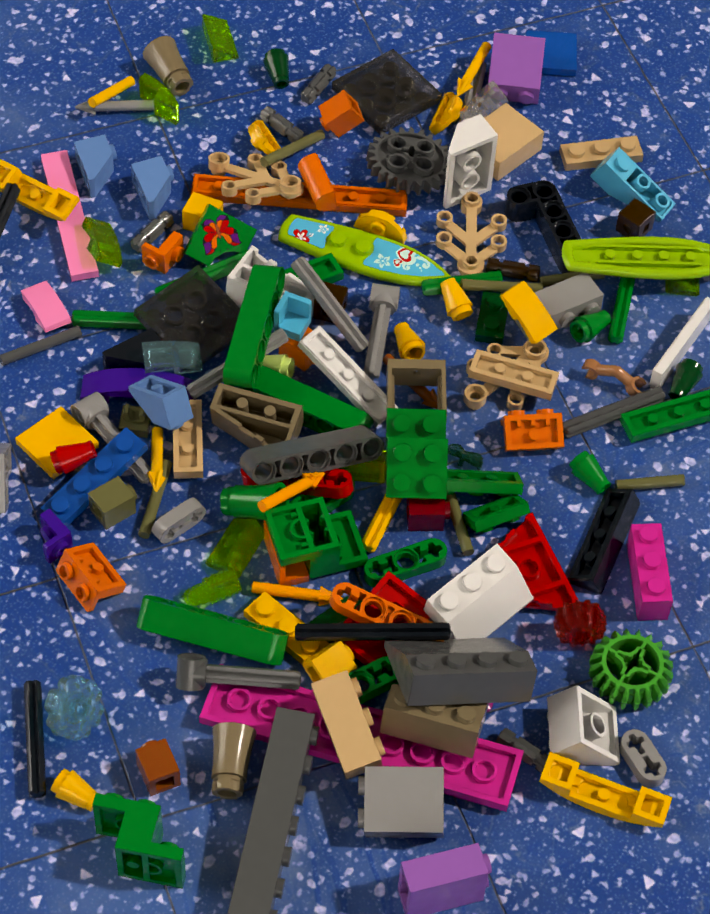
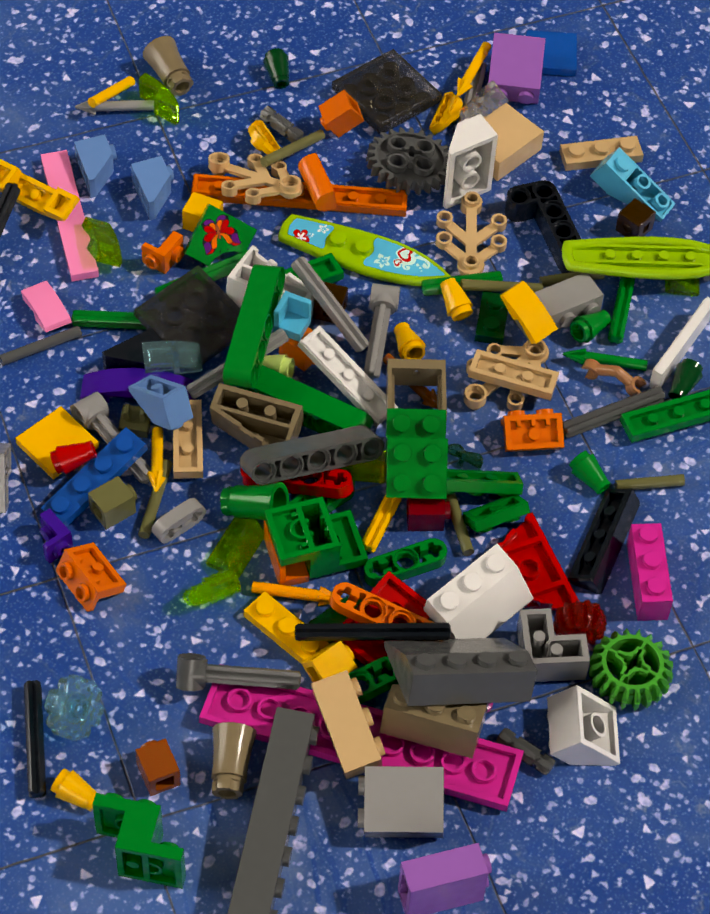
(152, 230): dark grey axle -> none
(212, 630): green beam -> none
(218, 38): clear neon green slope -> none
(308, 480): light orange piece -> none
(318, 84): dark grey axle -> none
(382, 224): yellow plate -> none
(514, 269): dark brown axle -> none
(553, 655): none -> light grey brick
(602, 795): yellow slope -> none
(624, 362): none -> green piece
(646, 756): light grey beam -> none

